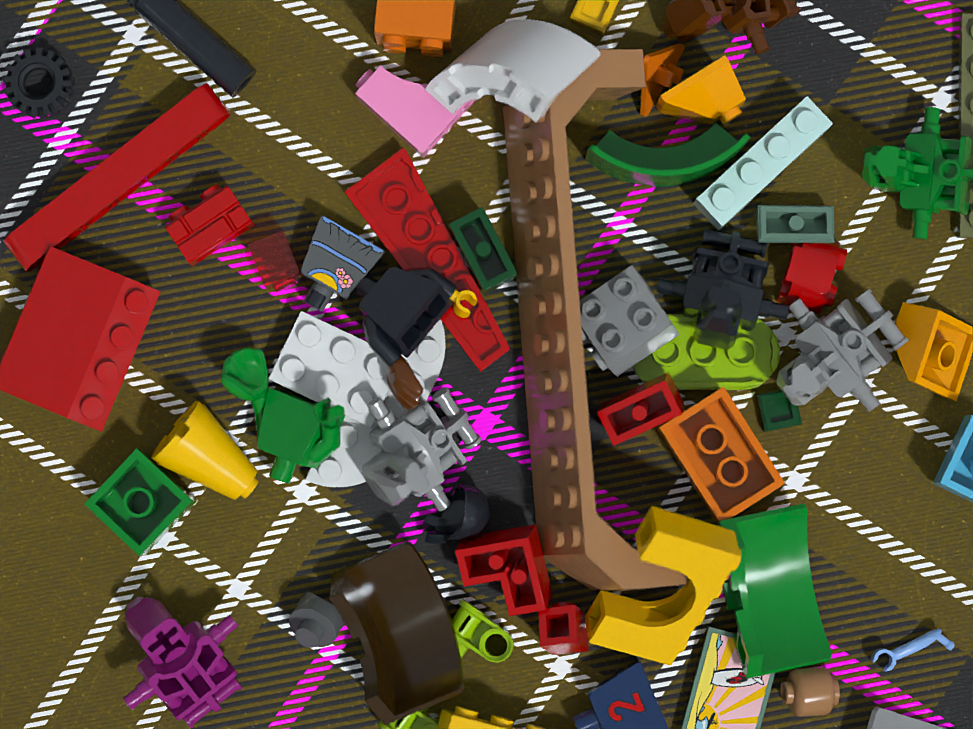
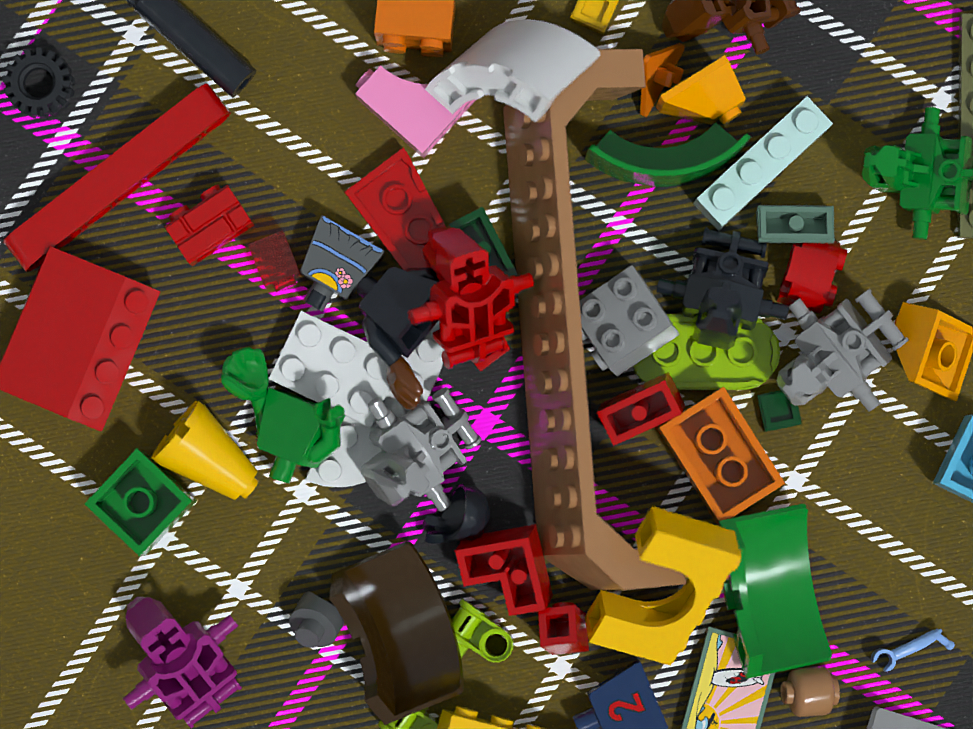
(468, 299): none -> red piece

